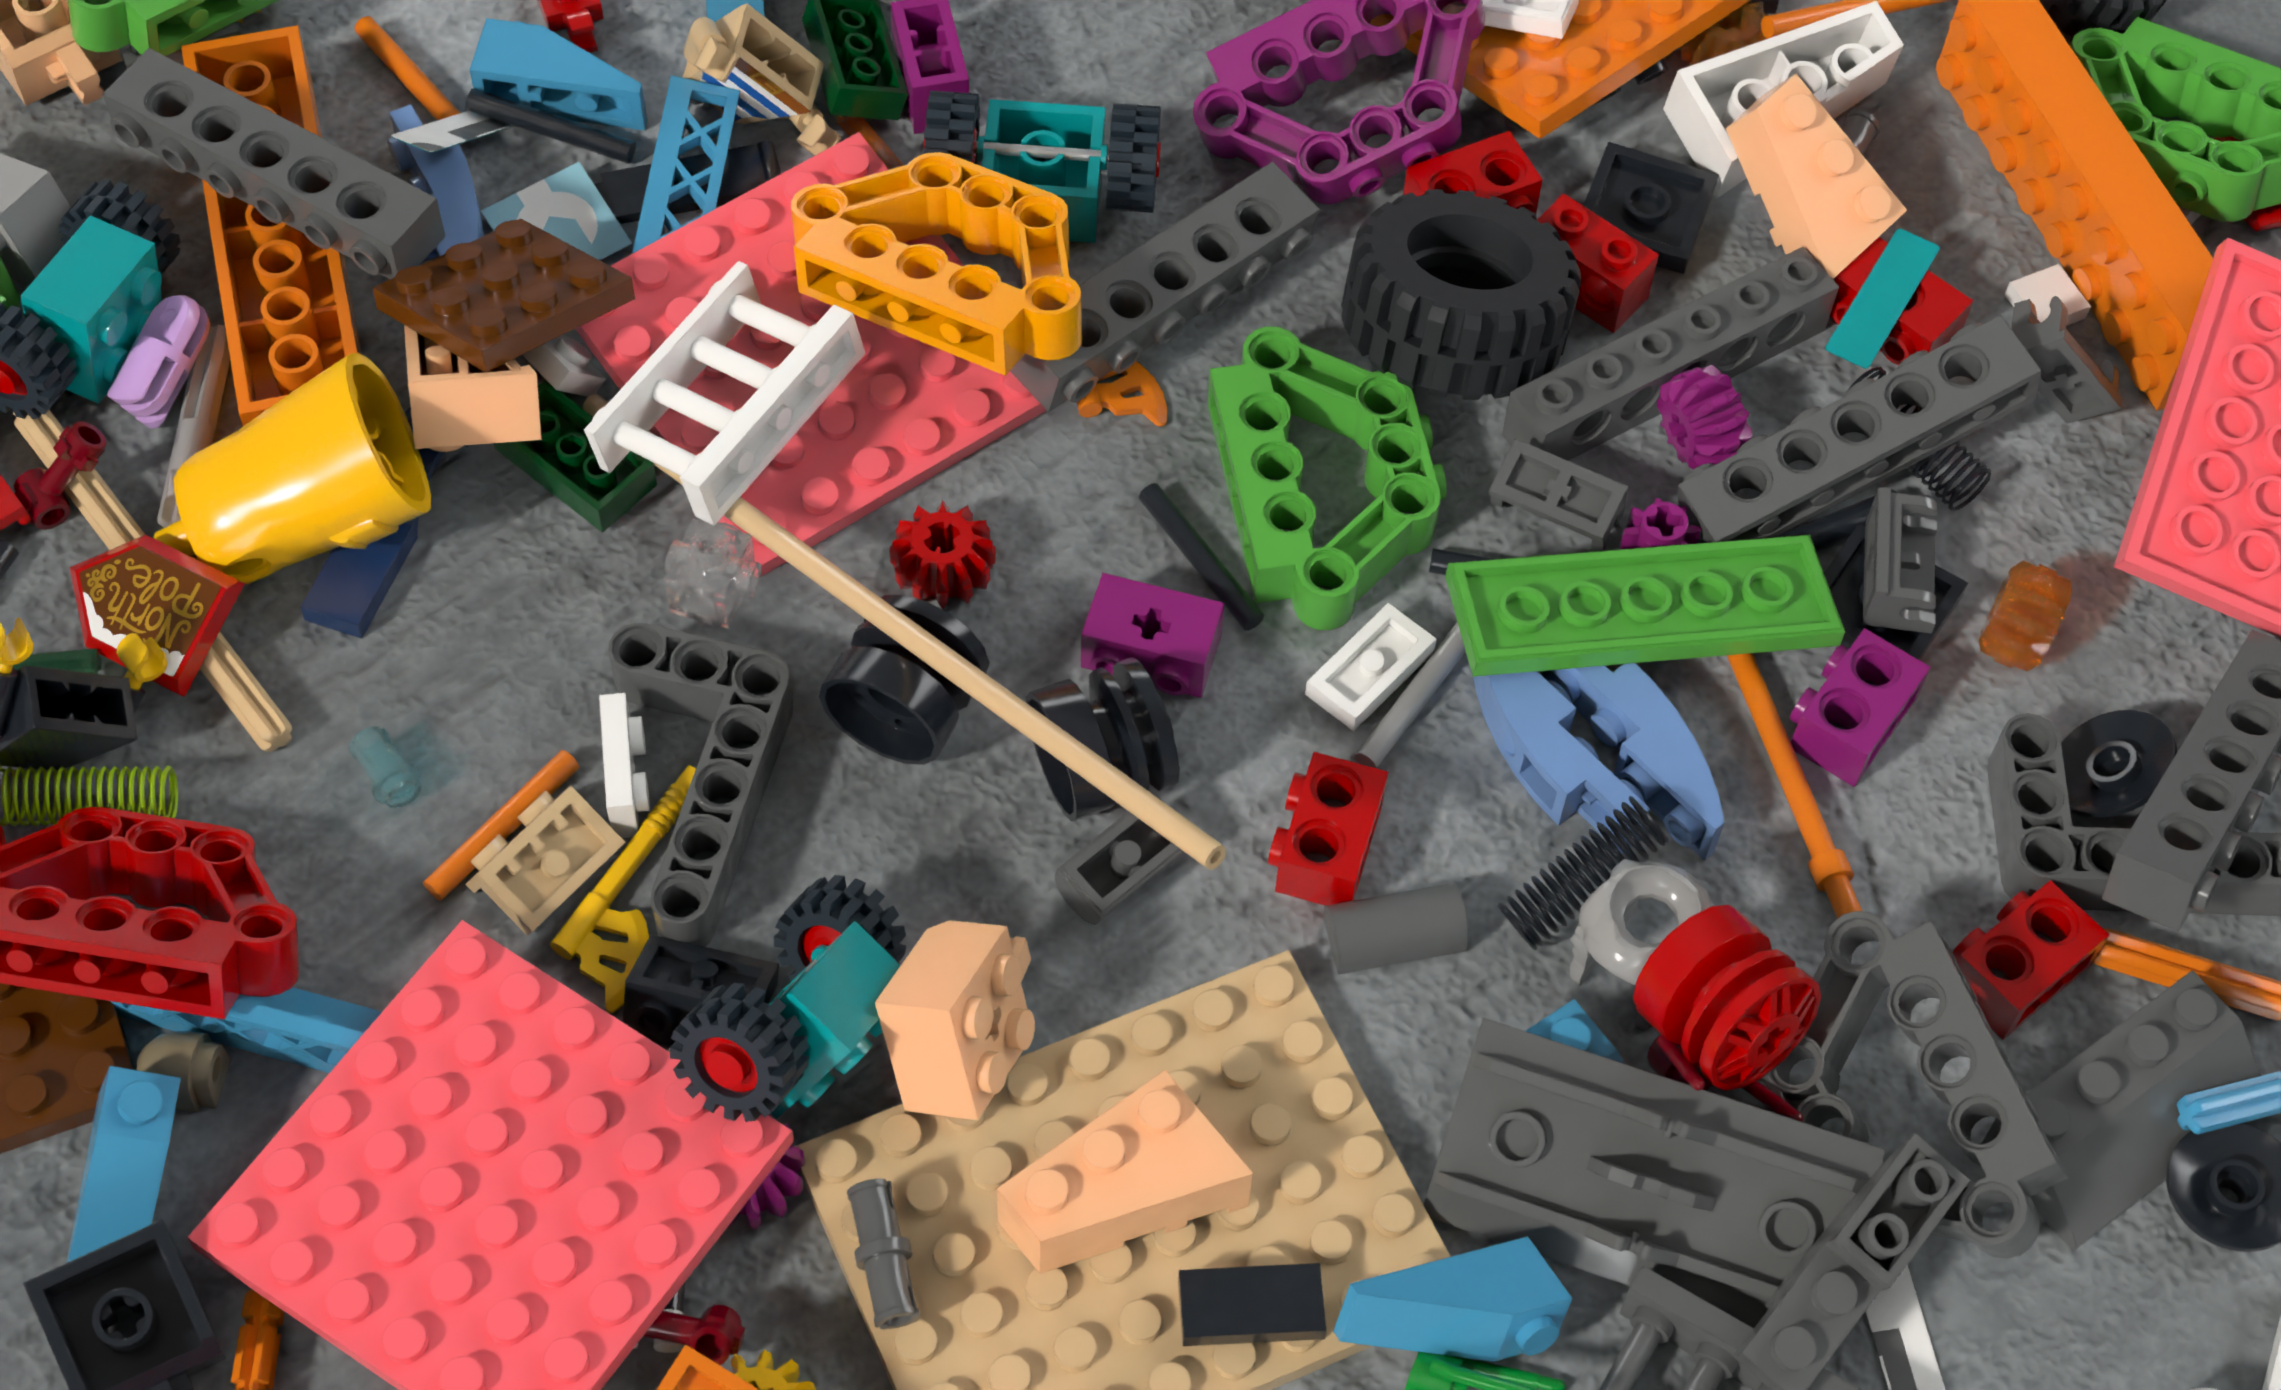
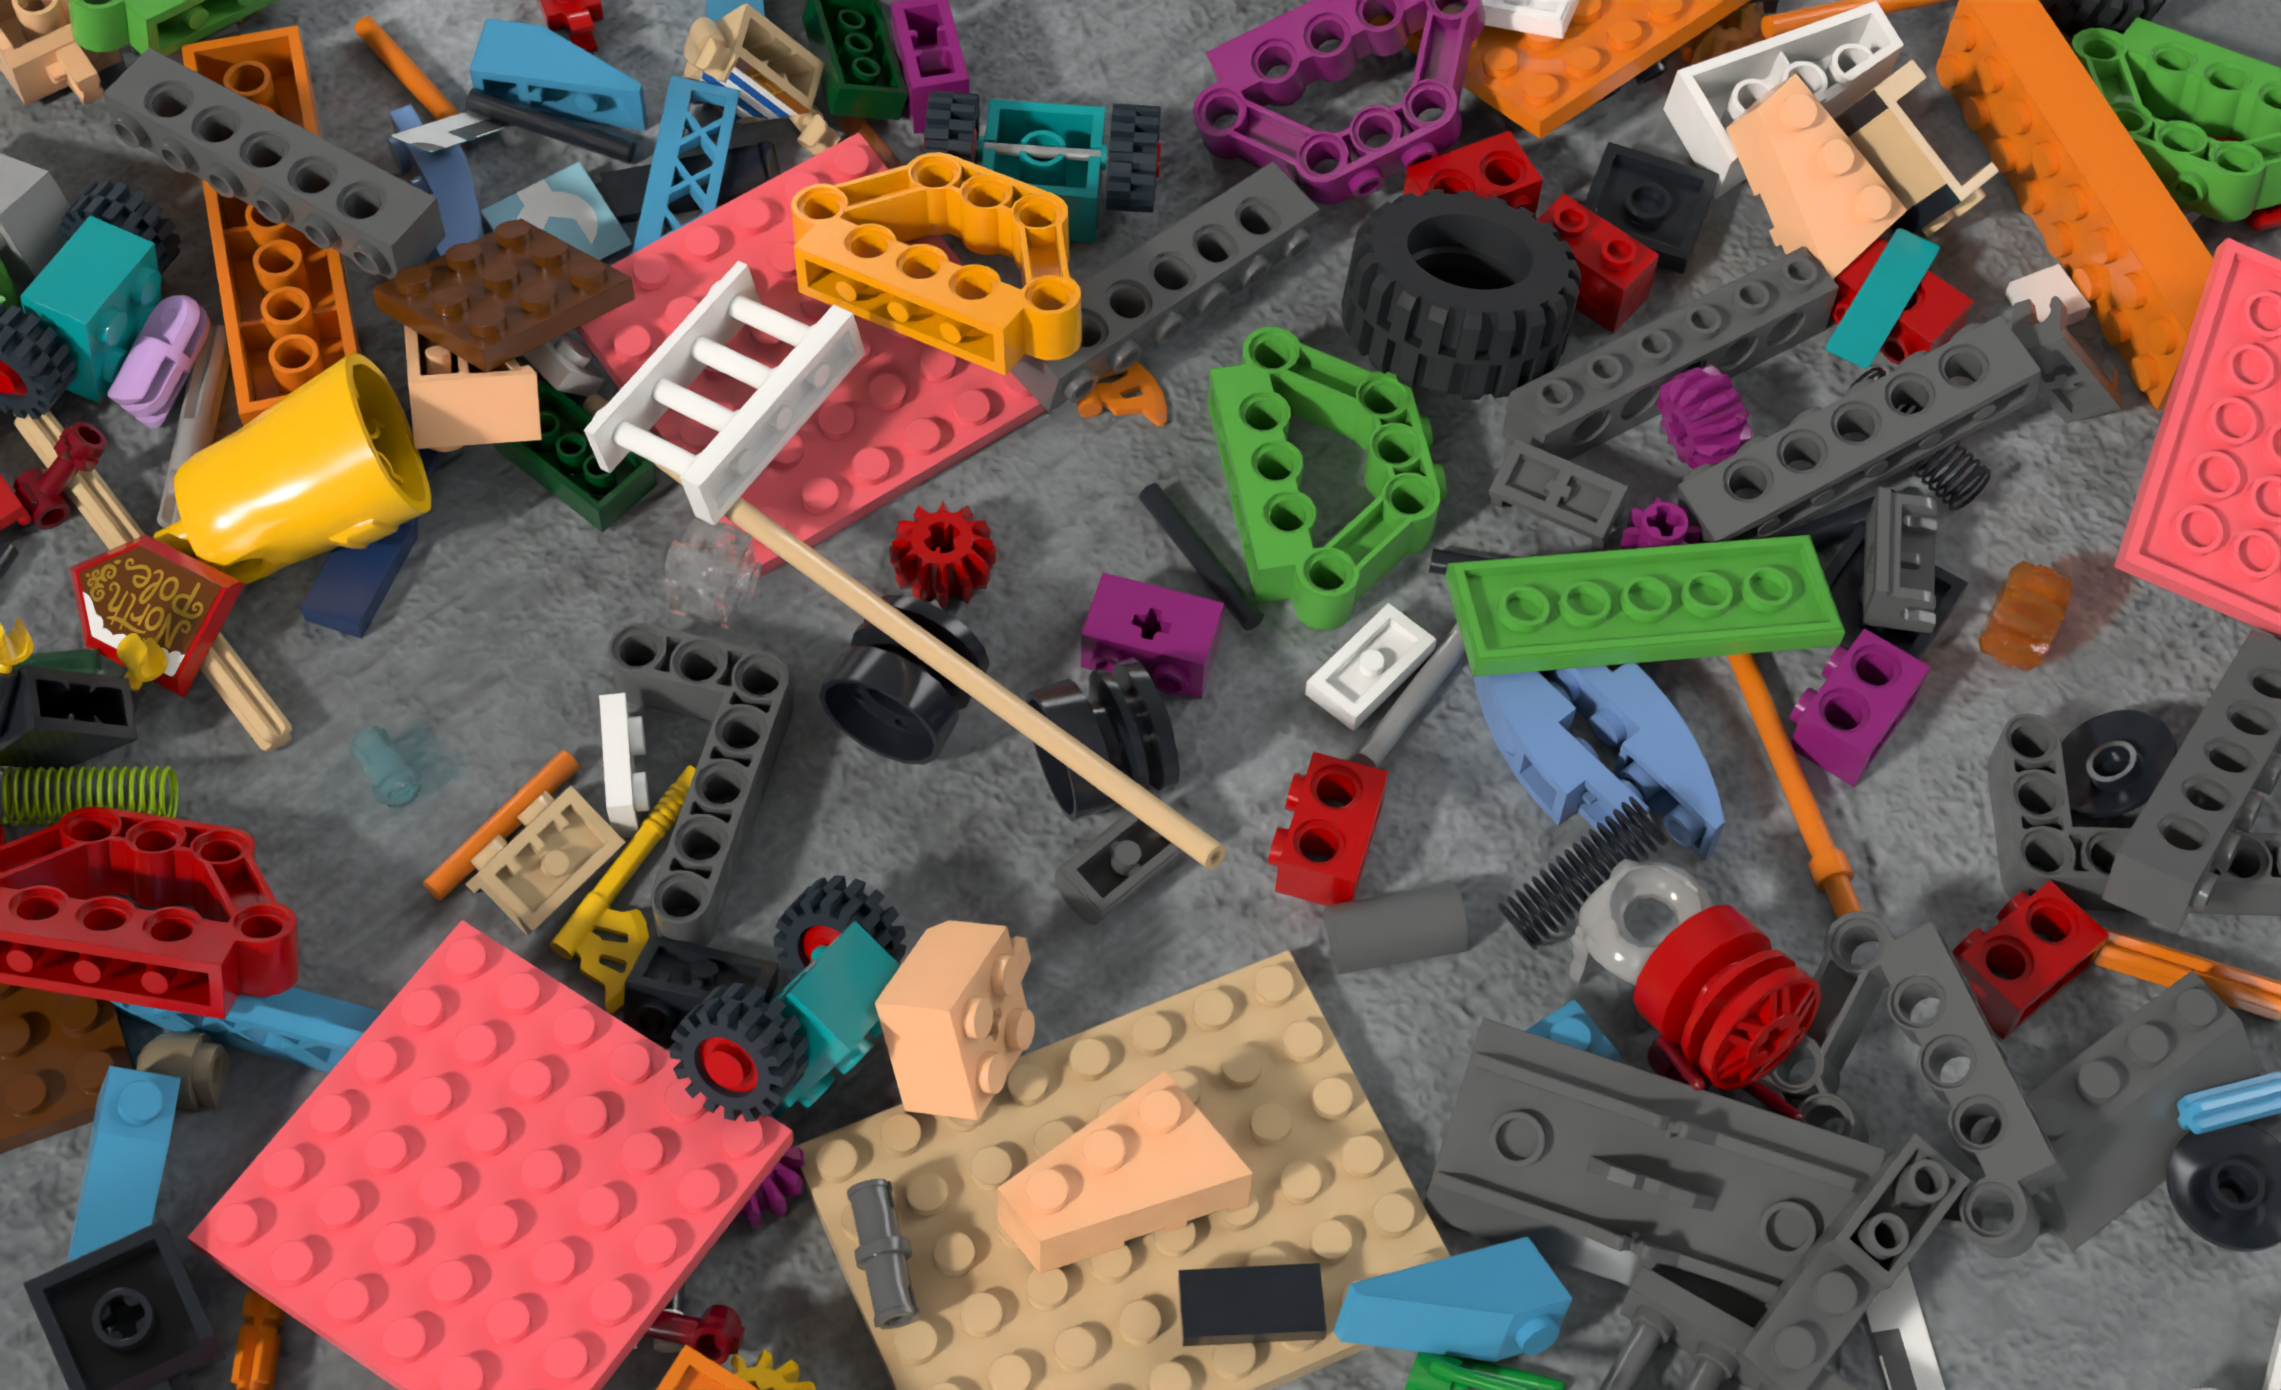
(1906, 159): none -> tan panel

